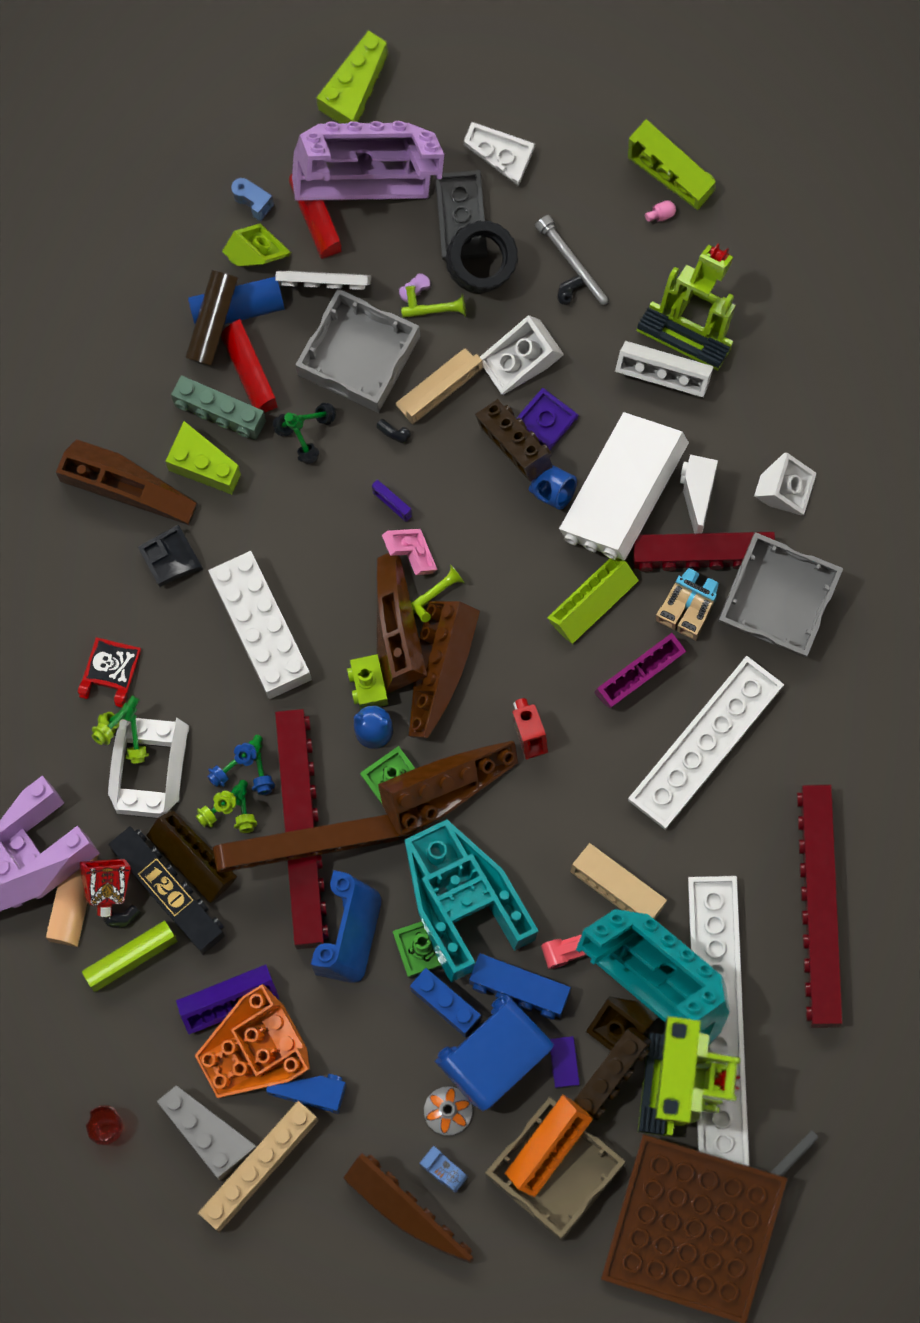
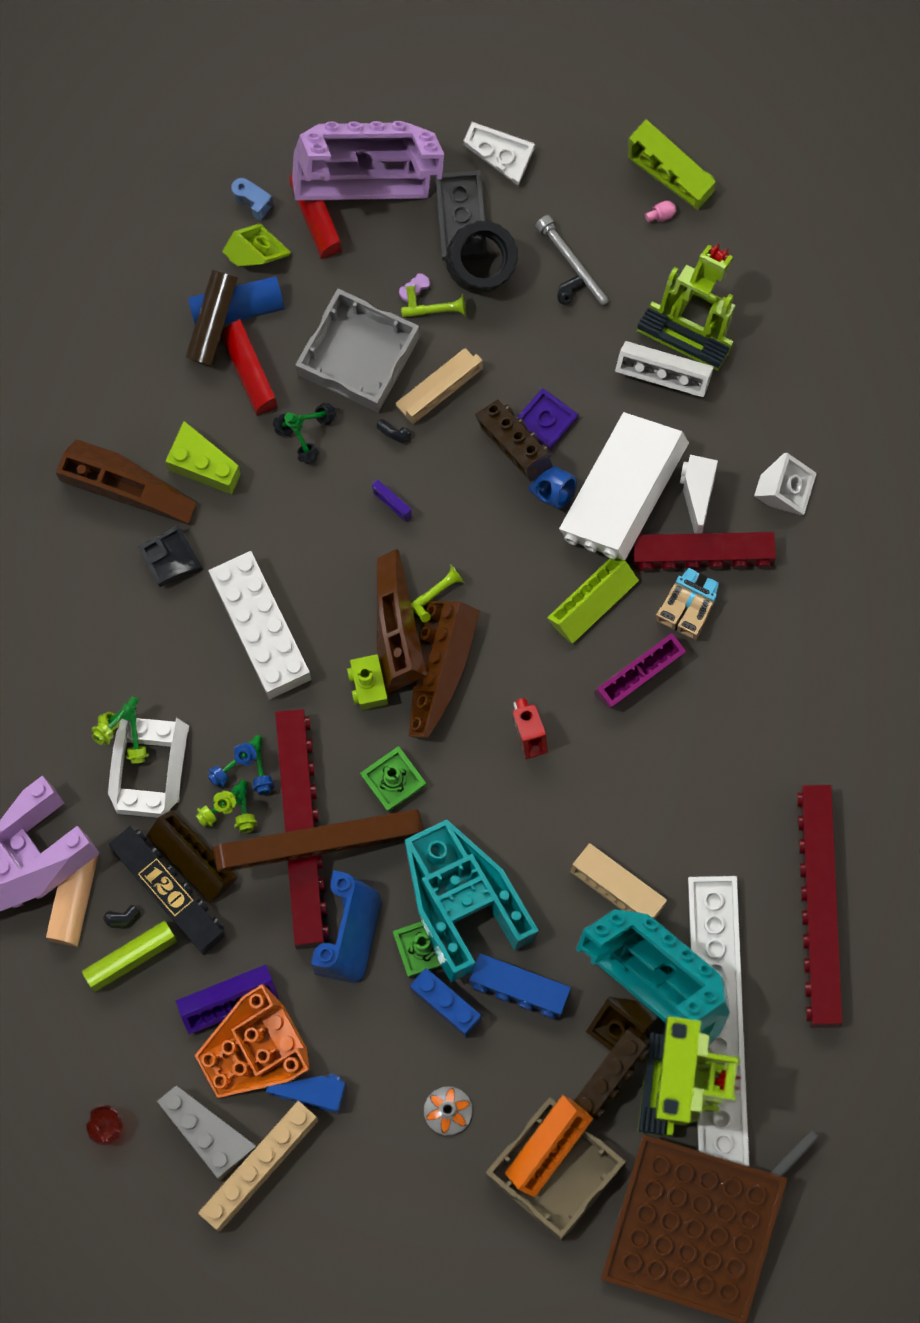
(105, 883): torso -> none
(110, 666): flag -> none
(218, 407): sand green brick -> none
(313, 279): white plate -> none
(353, 82): lime wedge -> none
(373, 727): blue piece -> none
(401, 1208): reddish brown wedge -> none
(413, 544): bright pink plate -> none
(443, 785): reddish brown wedge -> none
(443, 1169): medium blue leg -> none
(495, 1054): blue windscreen -> none
(520, 355): white slope -> none
(560, 952): coral piece -> none
(564, 1062): dark purple tile -> none
(705, 742): white plate -> none
(780, 595): light grey tile -> none

